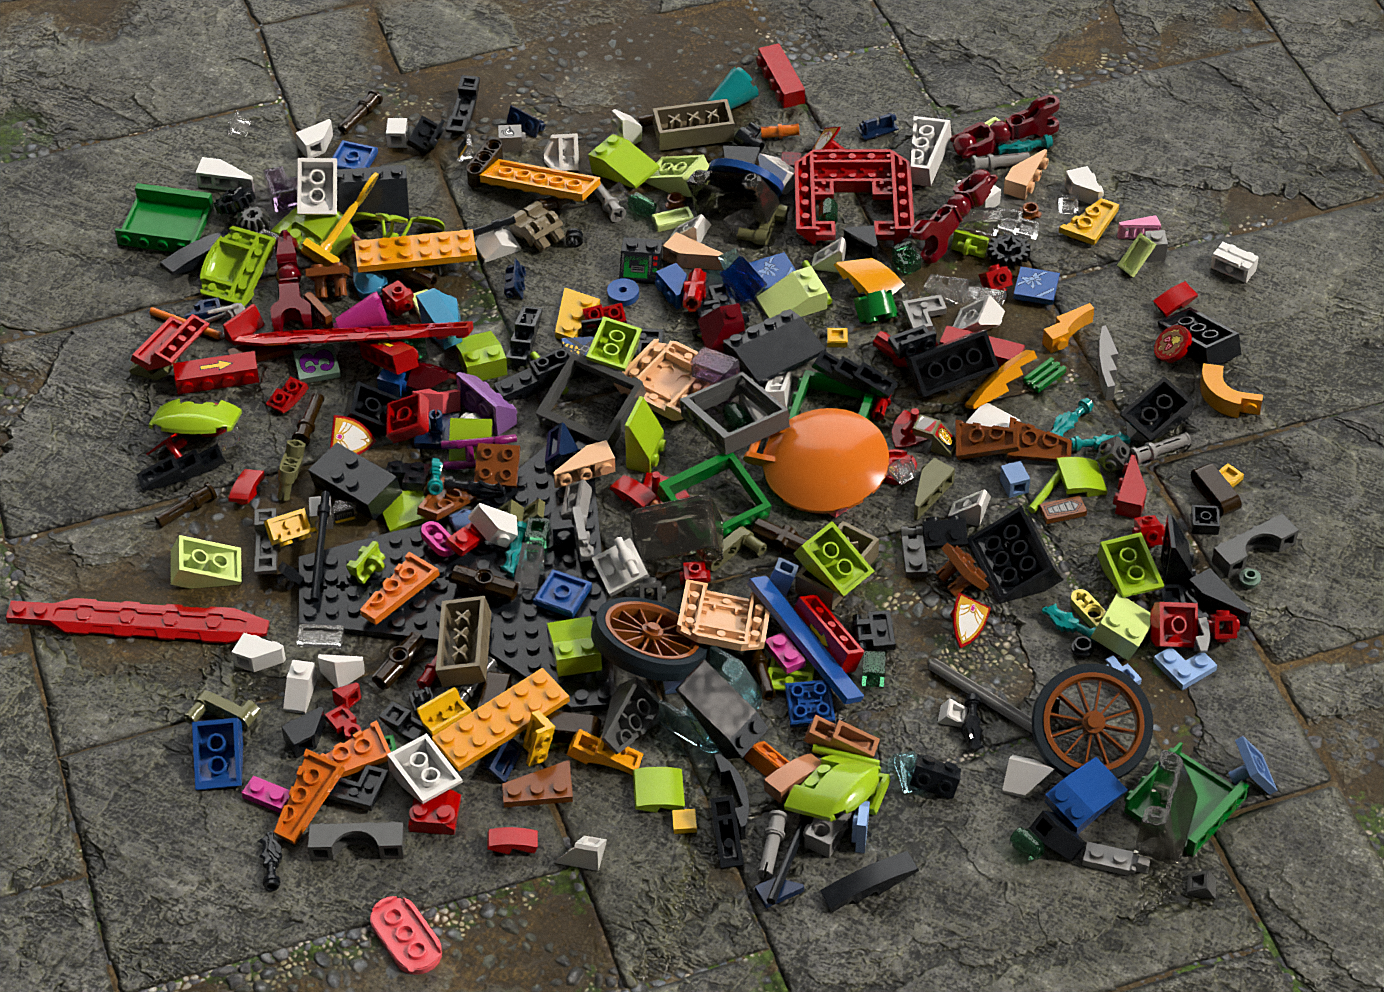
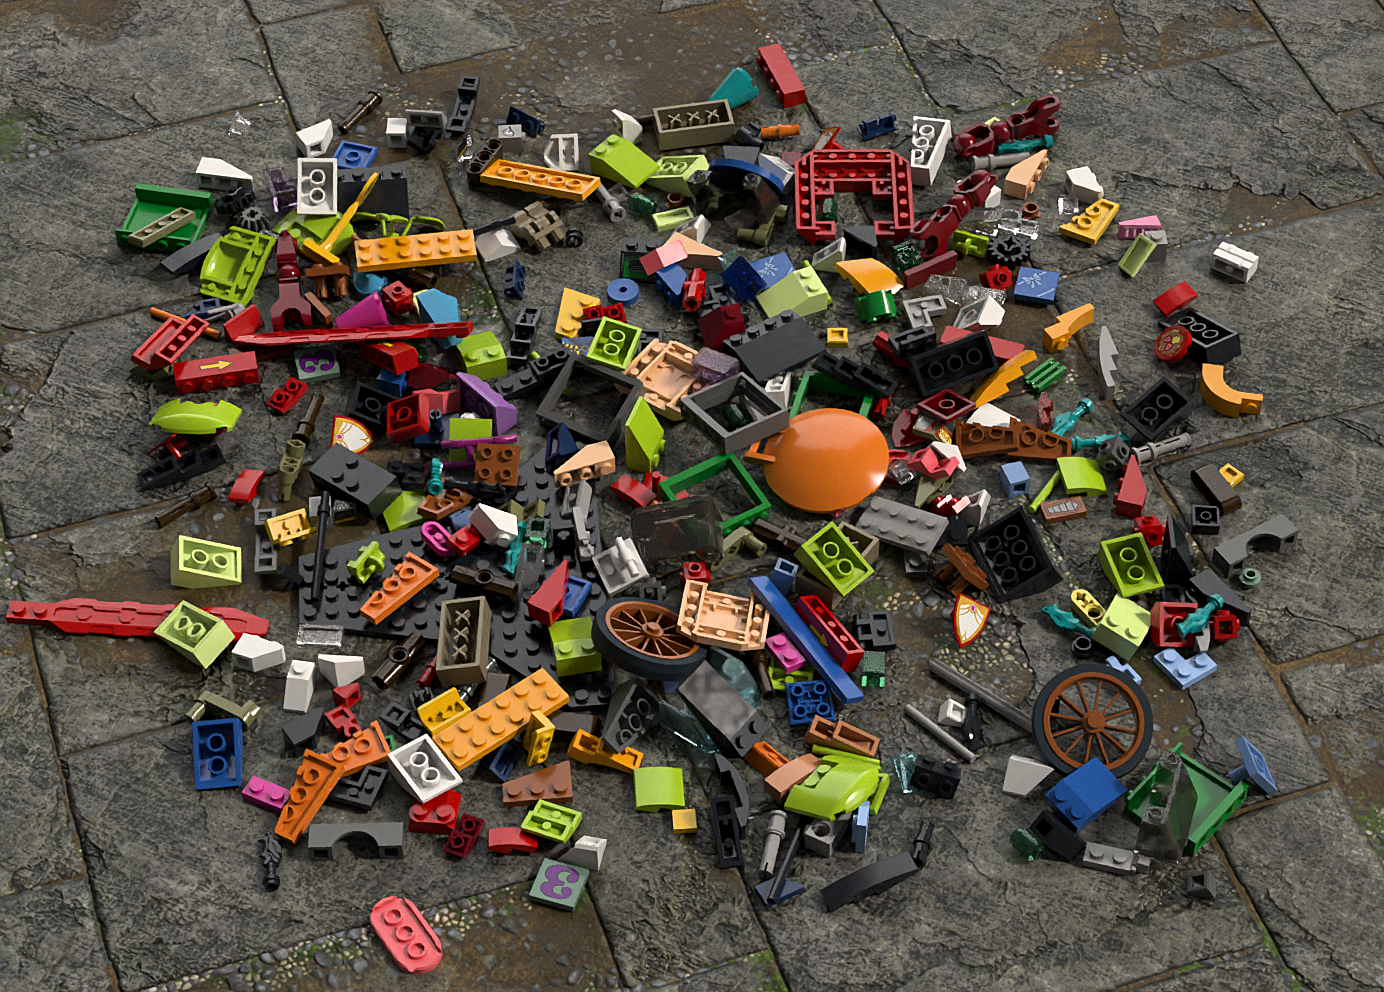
(161, 227): none -> olive tile
(195, 634): none -> yellowish green slope
(426, 118): none -> light grey slope
(465, 836): none -> dark red slope
(549, 599): none -> slope
(552, 821): none -> lime slope
(559, 884): none -> sand green tile
(663, 257): none -> slope
(902, 525): none -> light grey plate
(922, 842): none -> black pin
(929, 464): none -> coral slope
(936, 266): none -> dark red tile
(941, 734): none -> light grey bar
(946, 406): none -> dark red slope
(946, 451): none -> white slope
(947, 505): none -> red slope
(1045, 407): none -> clear red slope
(1198, 620): none -> teal piece

